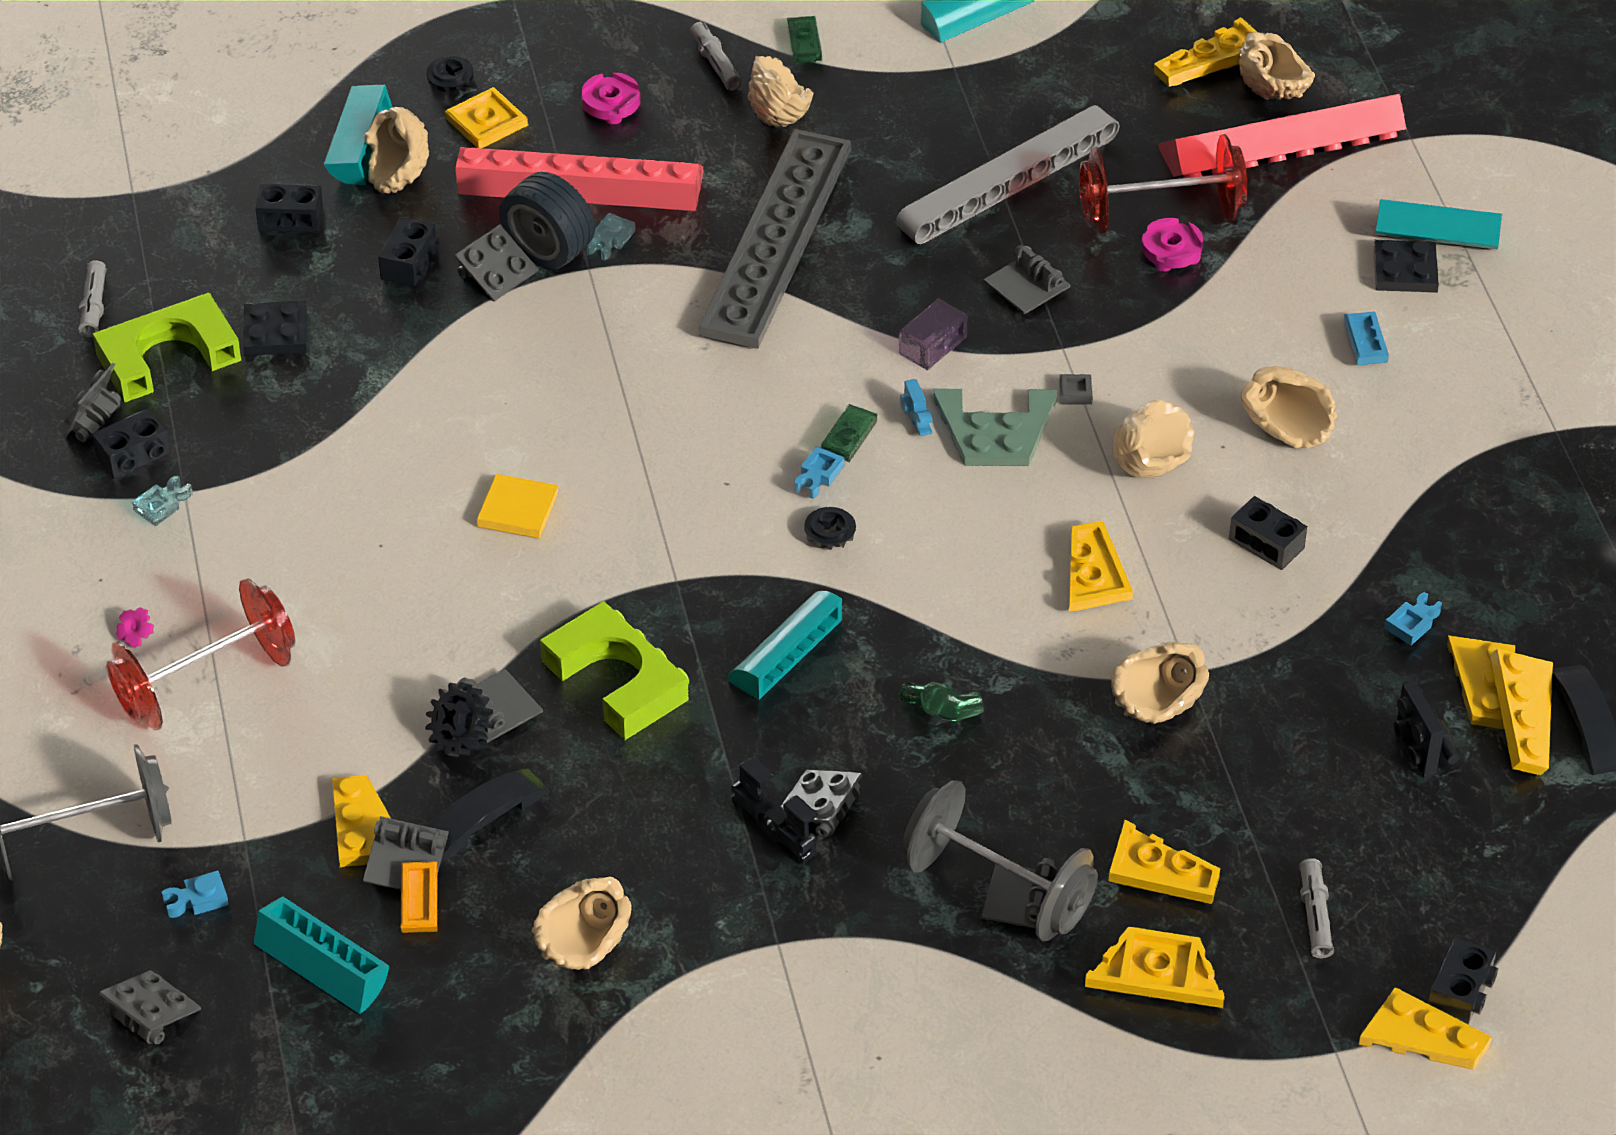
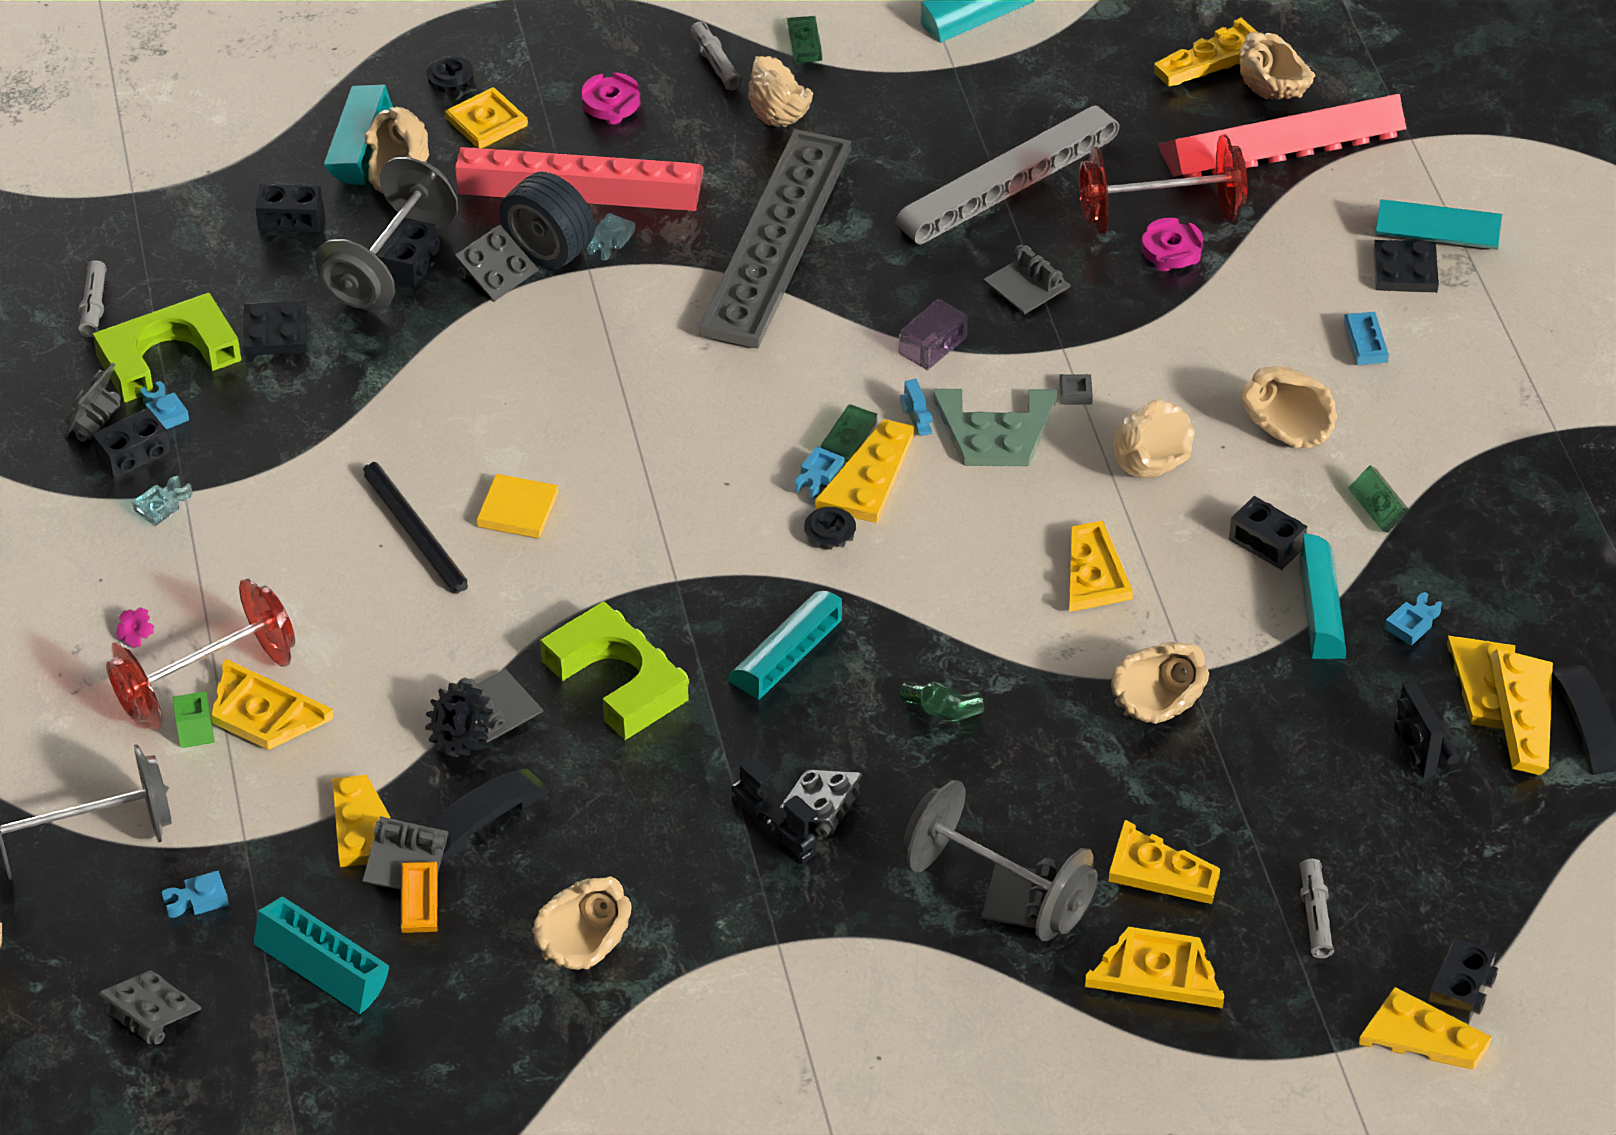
(165, 407): none -> dark azure plate
(193, 719): none -> bright green panel
(263, 708): none -> yellow wing
(356, 273): none -> dark grey axle
(415, 527): none -> black axle
(870, 473): none -> yellow wing
(1322, 599): none -> teal brick
(1378, 499): none -> clear green plate

